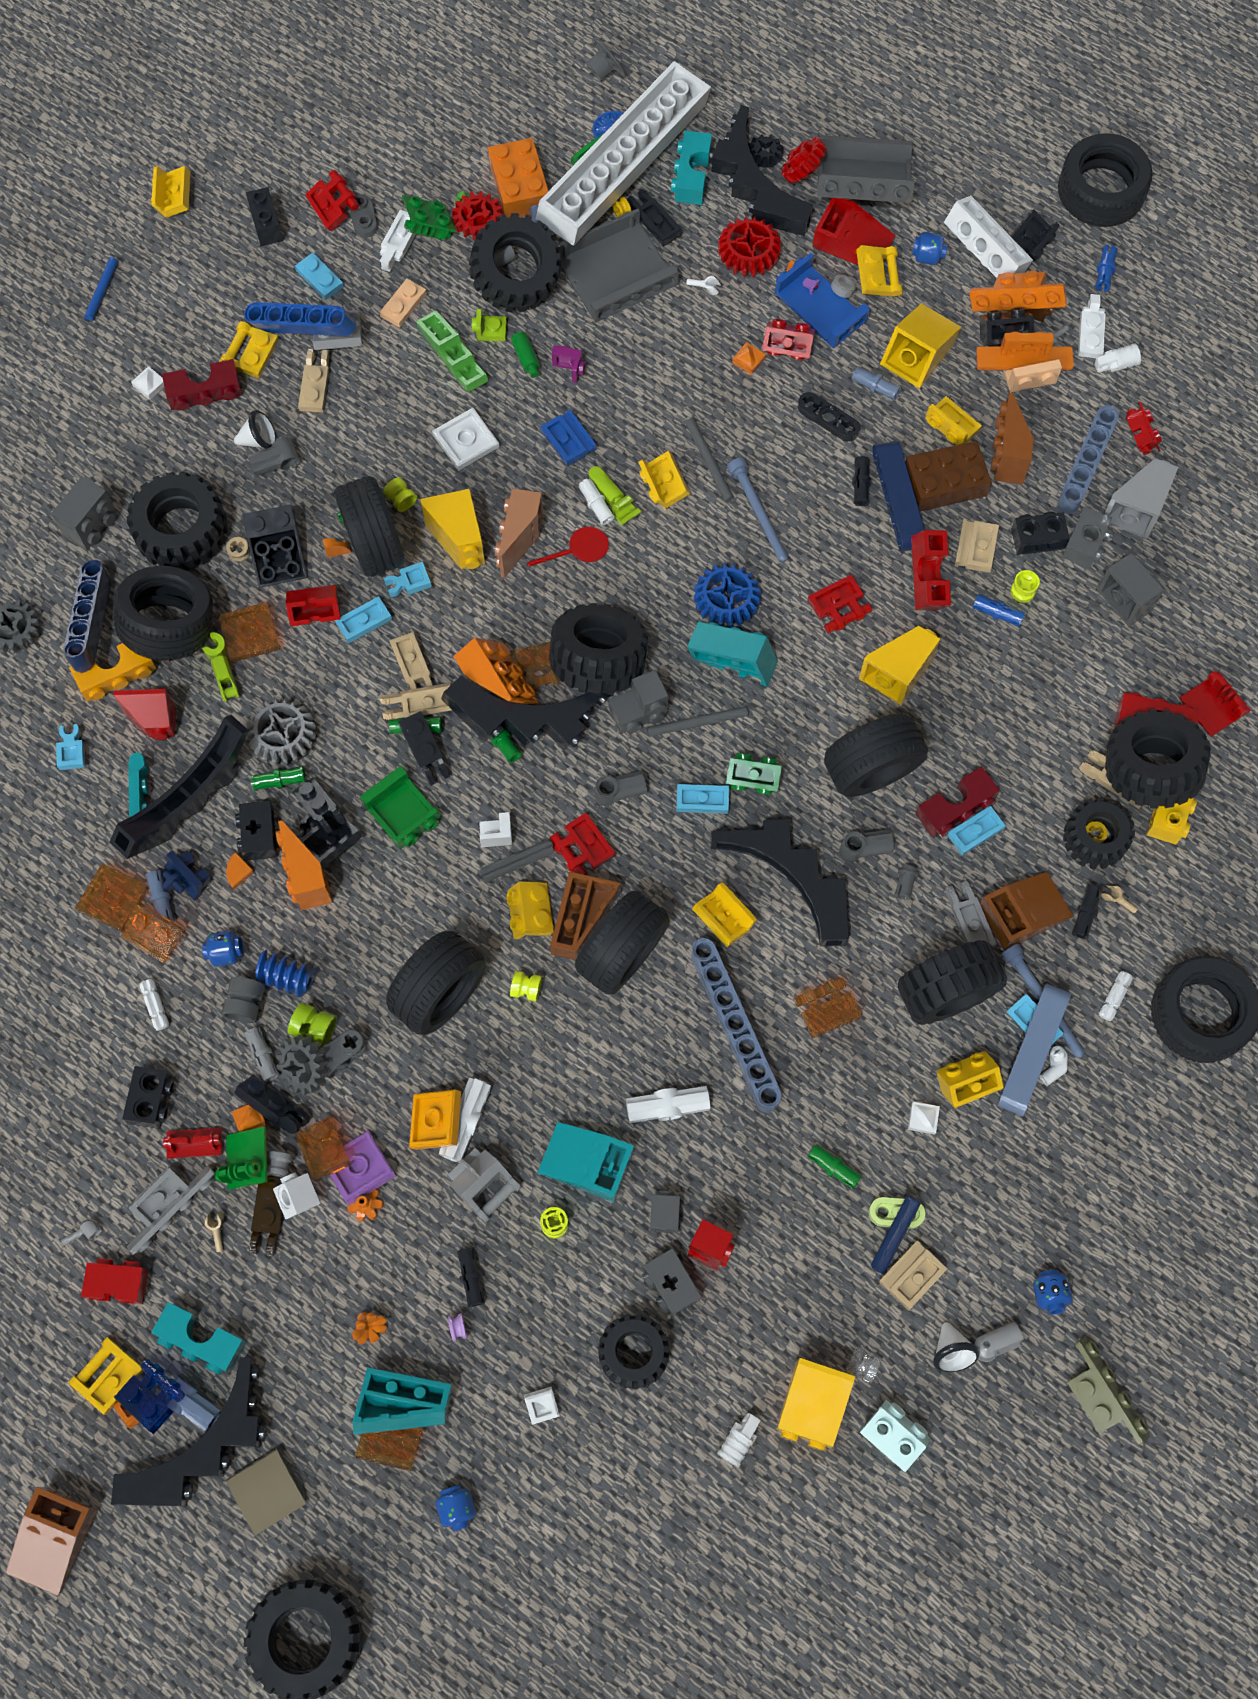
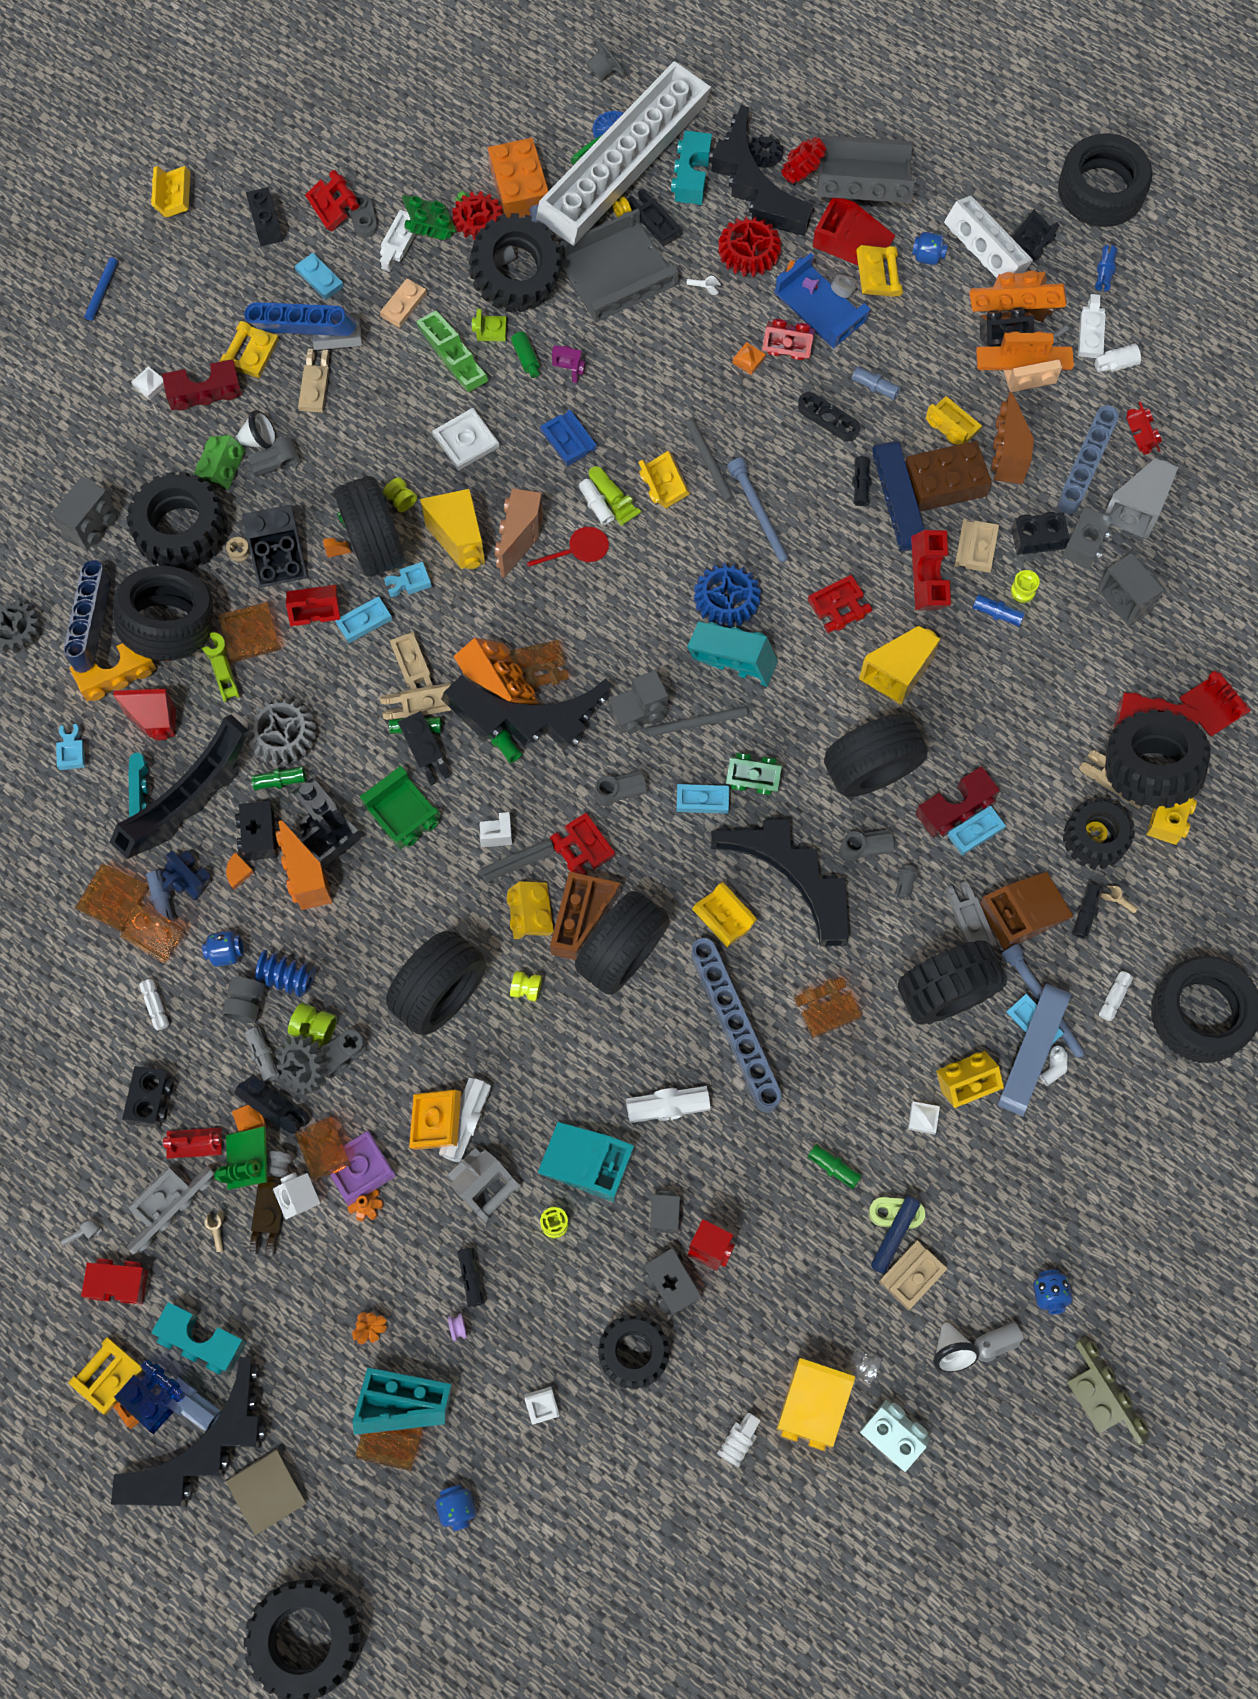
(49, 1539): slope -> none
(220, 460): none -> bright green bracket
(603, 670): black tyre -> none
(919, 344): yellow slope -> none

